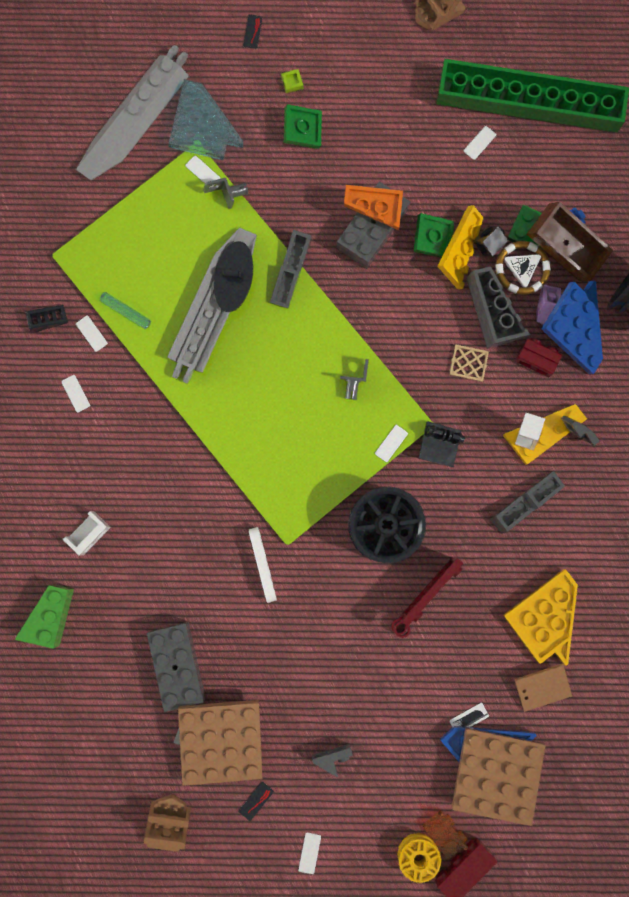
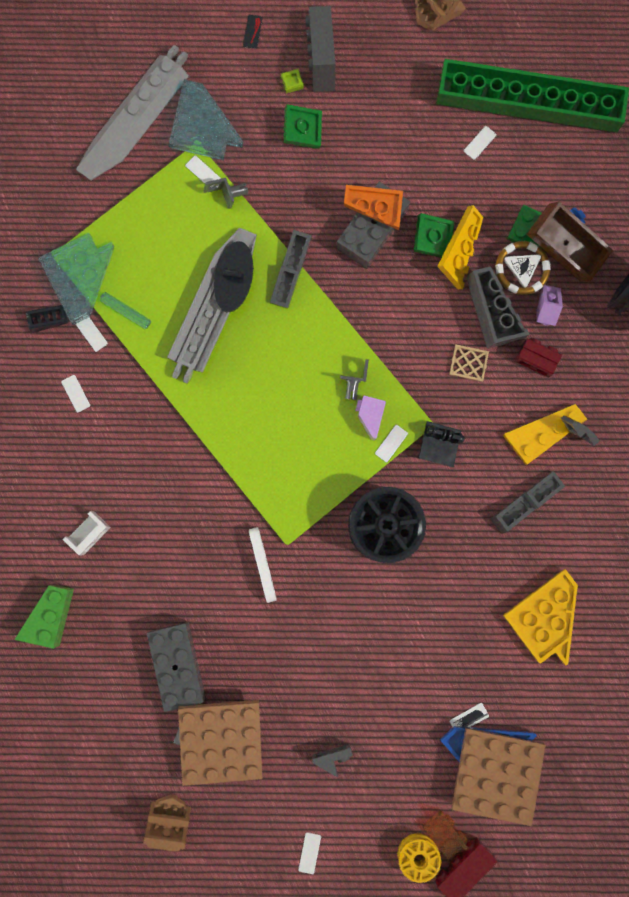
(77, 274): none -> clear light blue wing
(256, 801): black sticker -> none
(321, 48): none -> dark grey wedge
(370, 414): none -> lavender slope
(413, 611): dark red hinge -> none
(490, 240): brick -> none
(529, 431): white panel -> none
(543, 687): medium nougat container -> none
(576, 325): blue wing -> none

